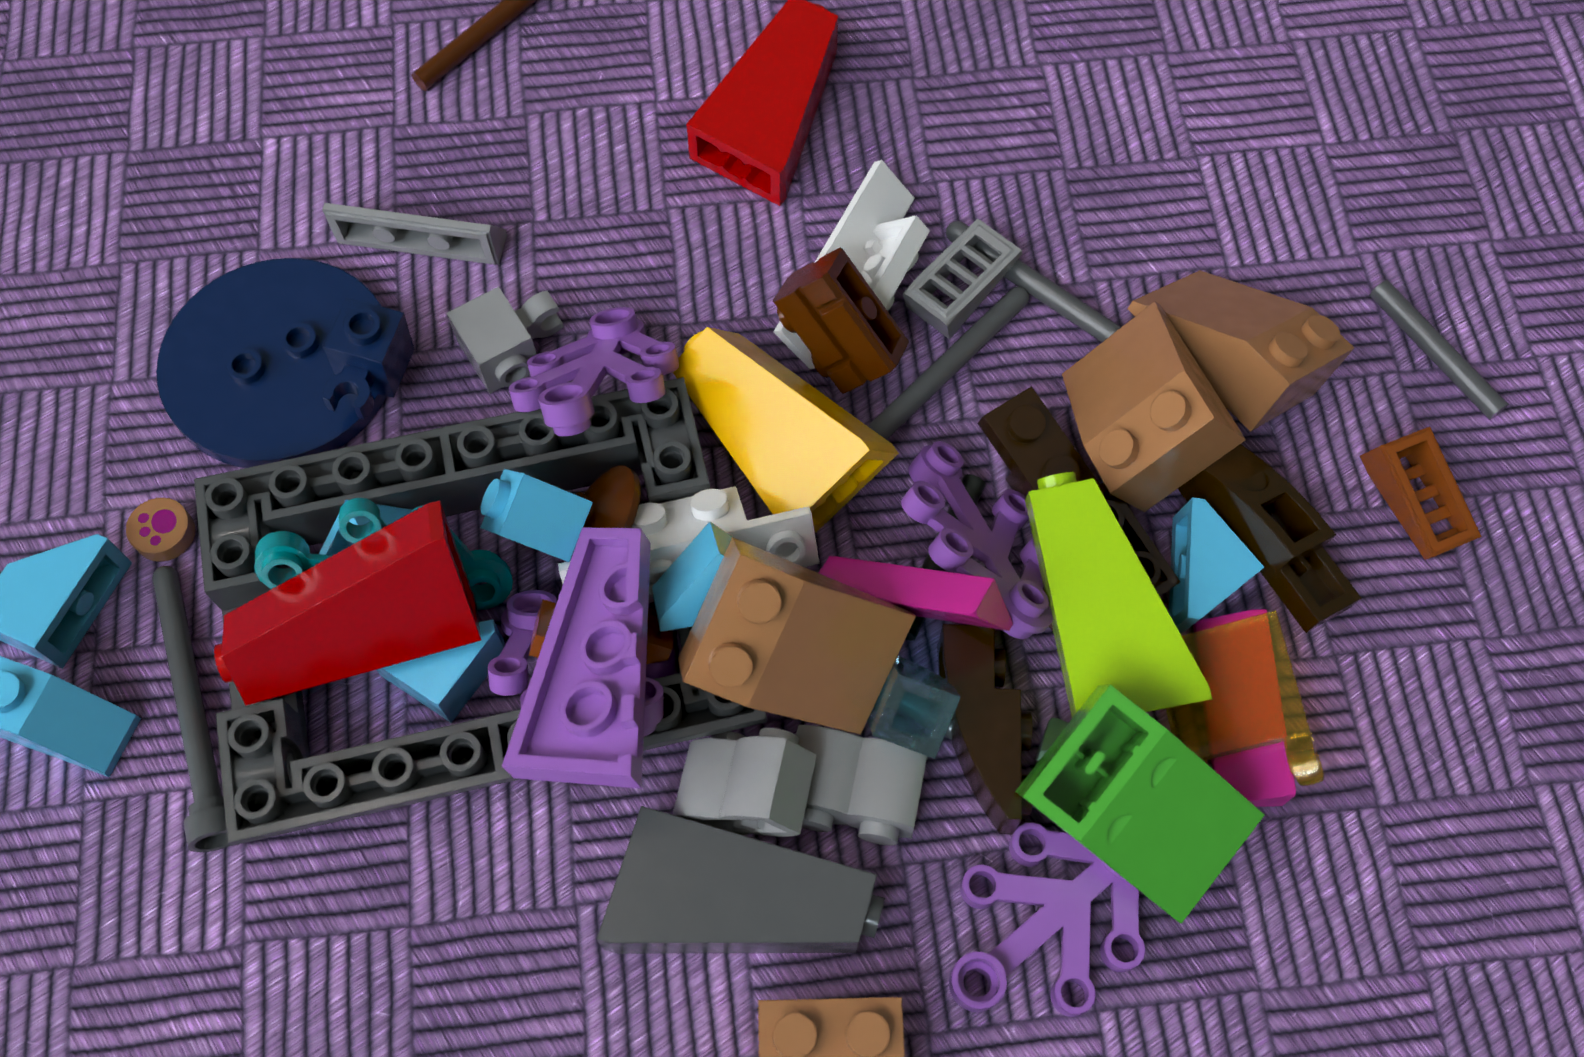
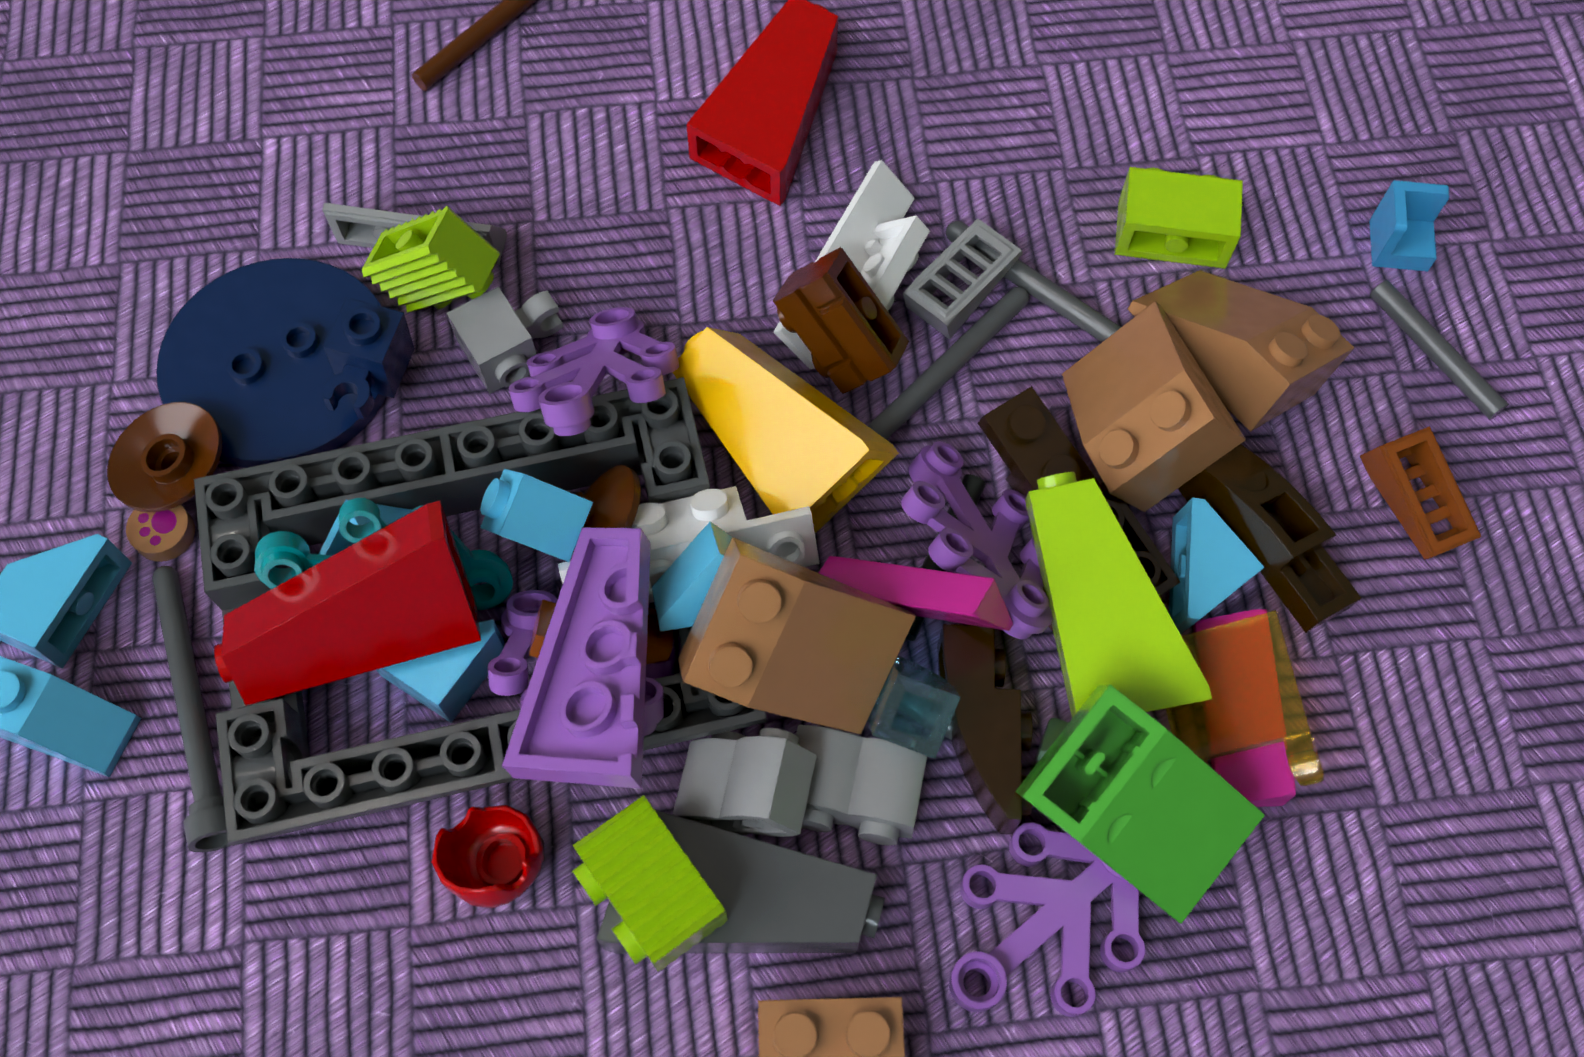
(162, 455): none -> reddish brown dish
(431, 261): none -> lime brick
(489, 856): none -> red hair
(649, 884): none -> lime brick
(1179, 217): none -> lime brick
(1404, 225): none -> dark azure panel

